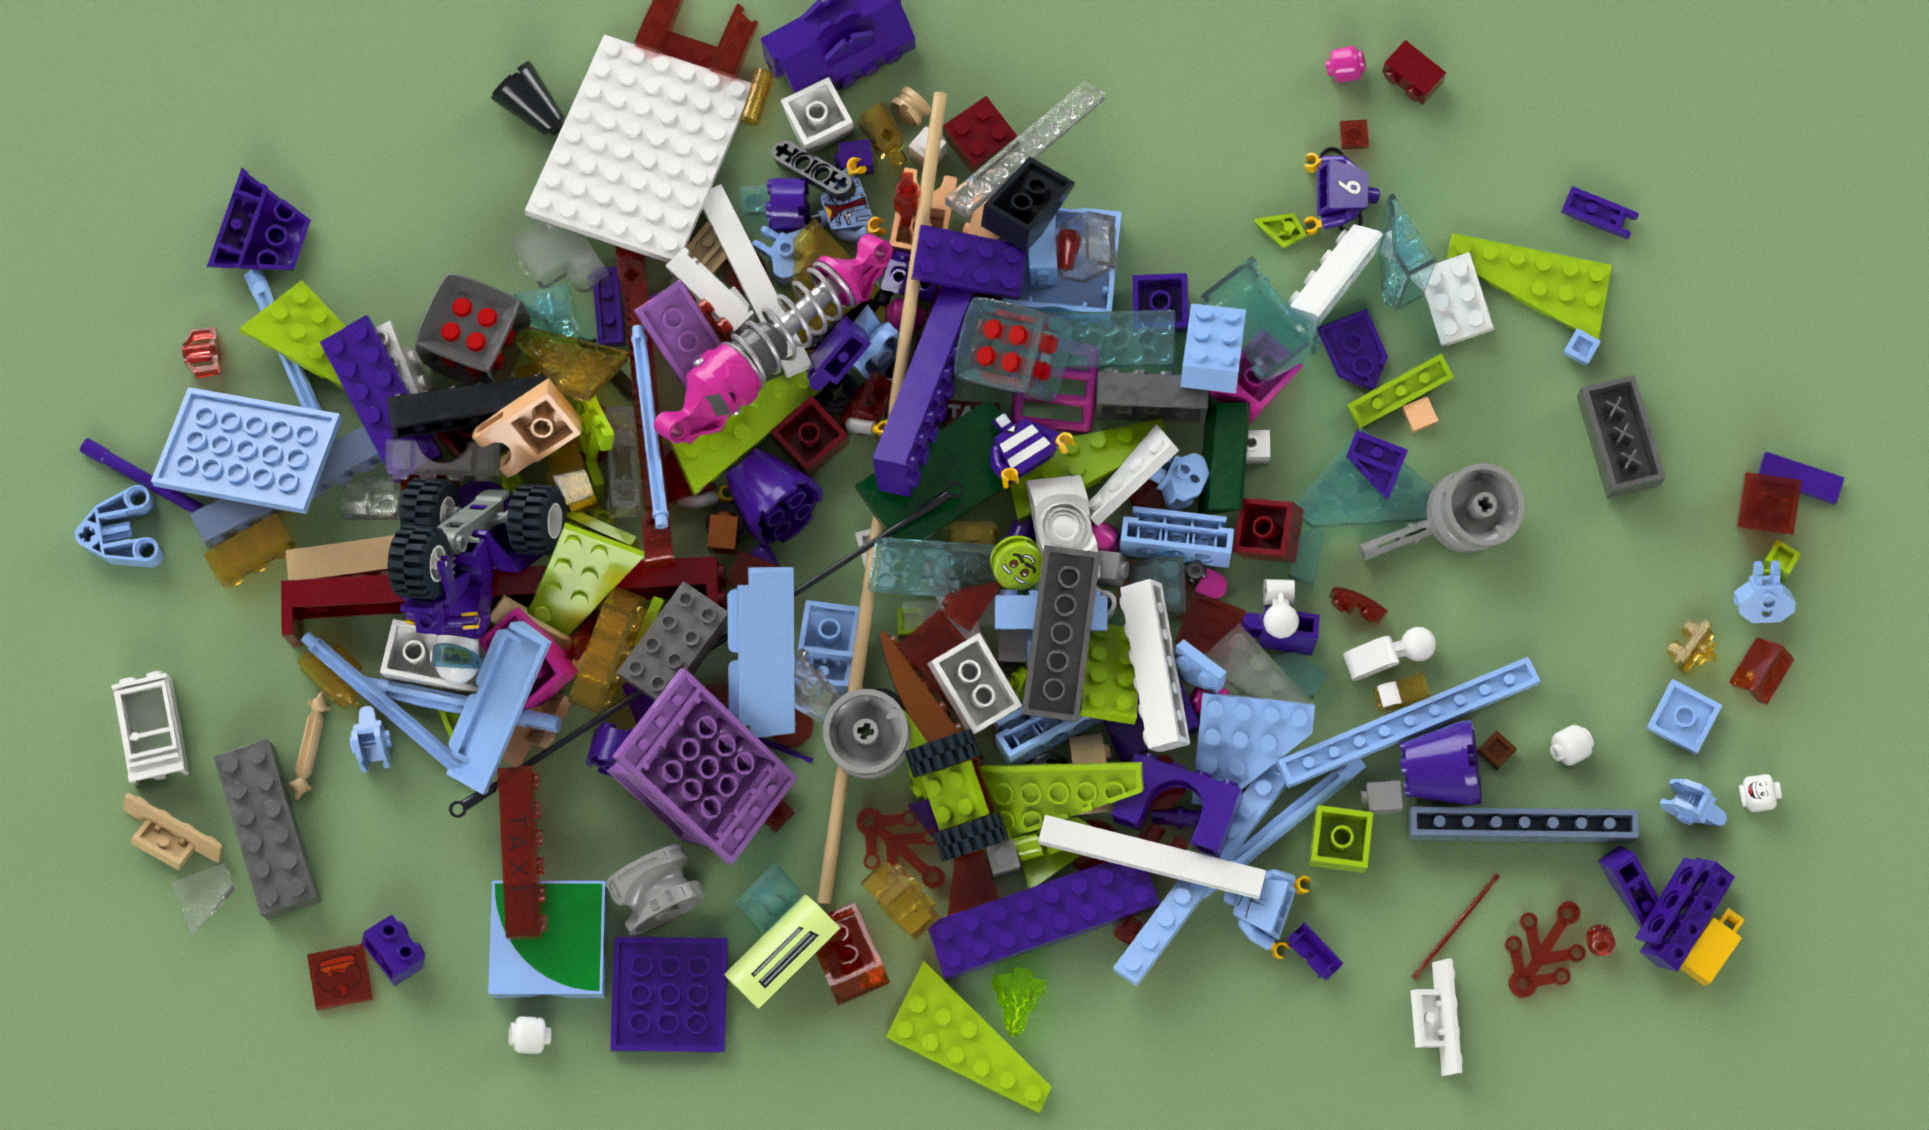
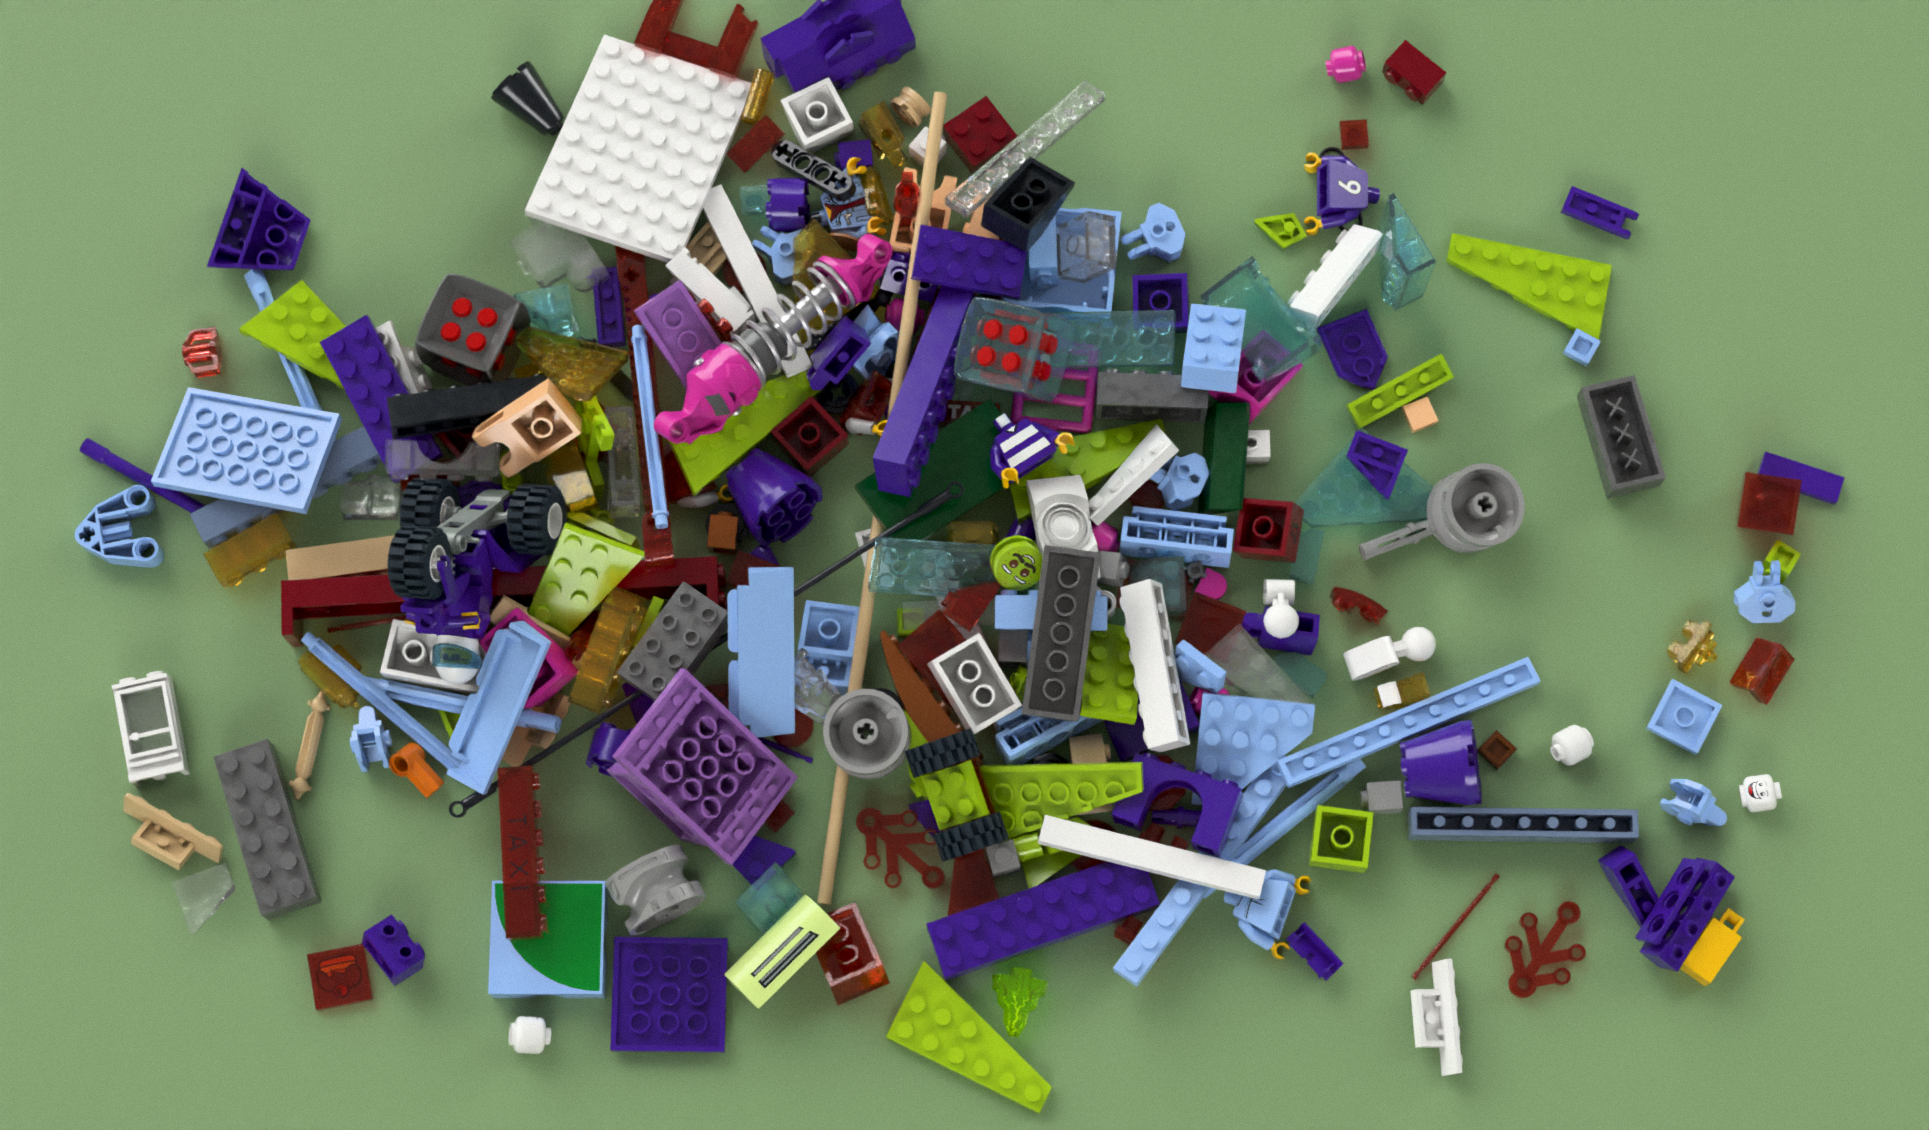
(366, 624): none -> clear red piece
(411, 763): none -> orange piece
(755, 144): none -> clear red slope
(759, 857): none -> dark purple wing
(850, 243): none -> medium nougat piece
(875, 196): none -> clear yellow wing
(901, 898): clear yellow piece -> none
(1067, 248): clear red cone -> none
(1155, 235): none -> light blue hinge
(1457, 301): white plate -> none
(1600, 940): clear red piece -> none

